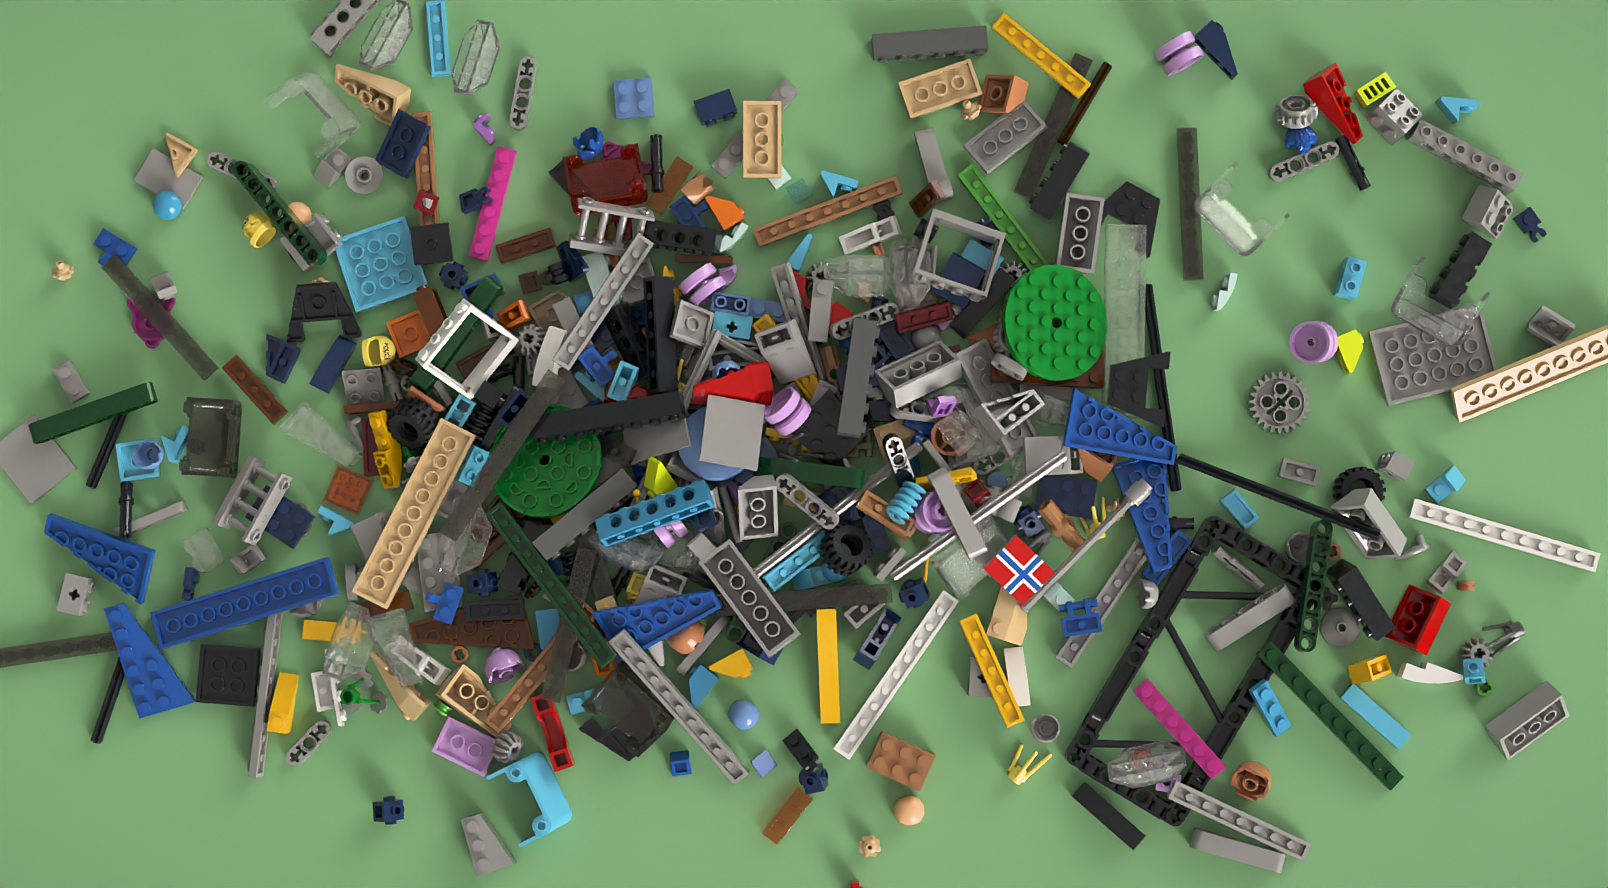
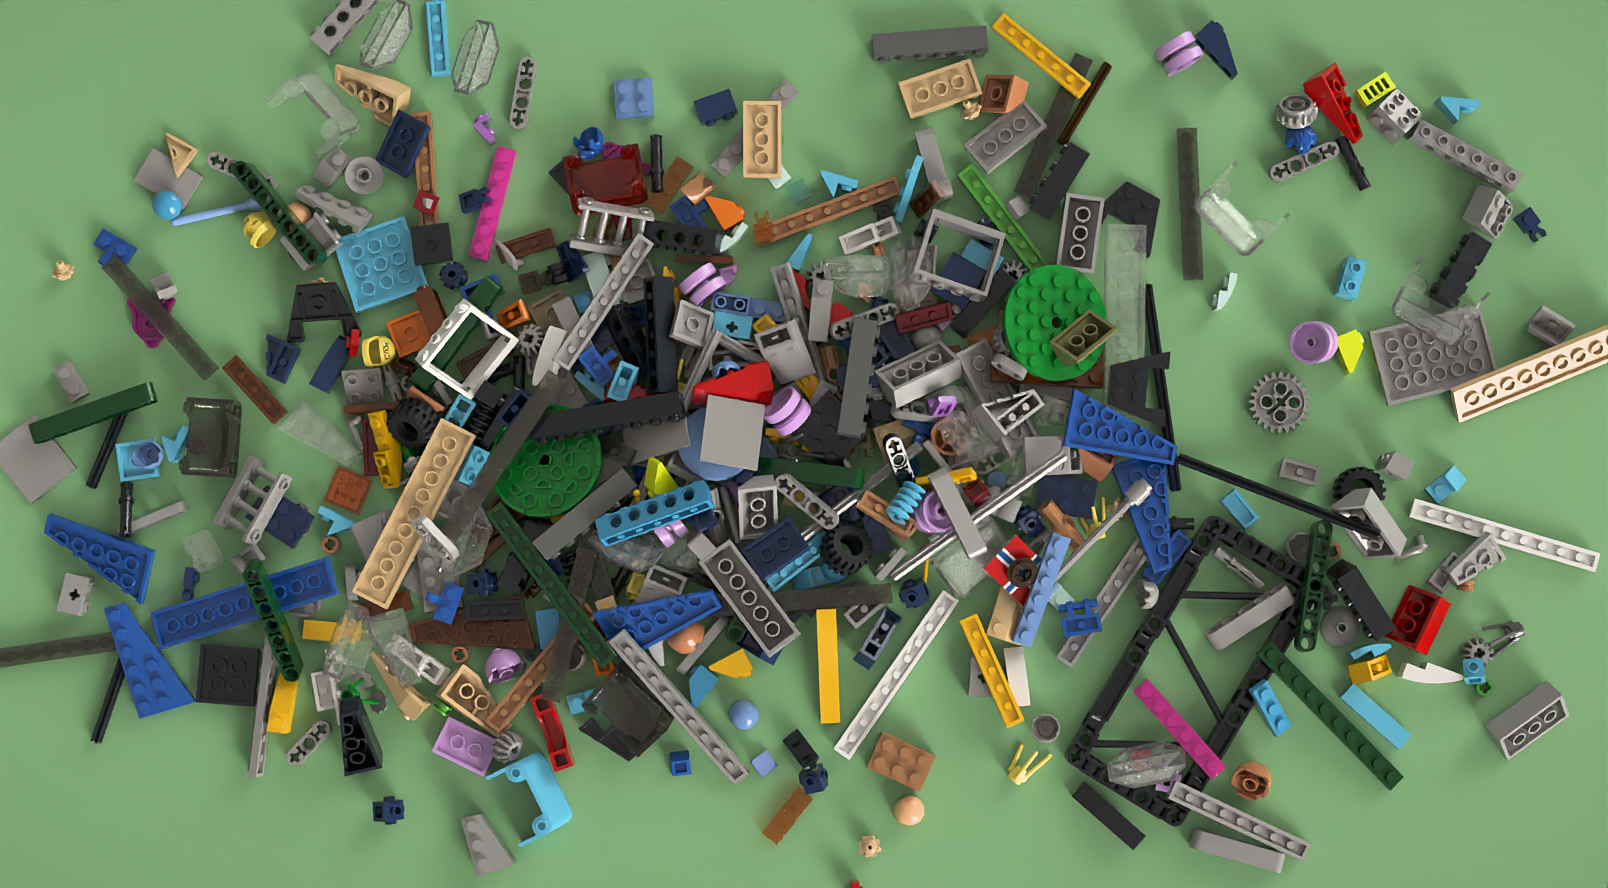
(251, 204): none -> light blue piece
(273, 612): none -> dark green beam
(327, 540): none -> nougat bush
(346, 213): none -> light grey wing
(352, 342): none -> red plate
(359, 740): none -> black wedge
(426, 530): none -> light grey beam
(508, 256): none -> light grey bar
(763, 229): none -> clear orange plate
(775, 549): none -> dark blue plate
(906, 191): none -> medium azure wing
(1017, 207): none -> light grey tile
(1029, 575): none -> dark brown gear
(1041, 589): none -> medium blue plate
(1081, 338): none -> olive slope
(1373, 649): none -> medium azure slope
(1478, 556): none -> light grey wing

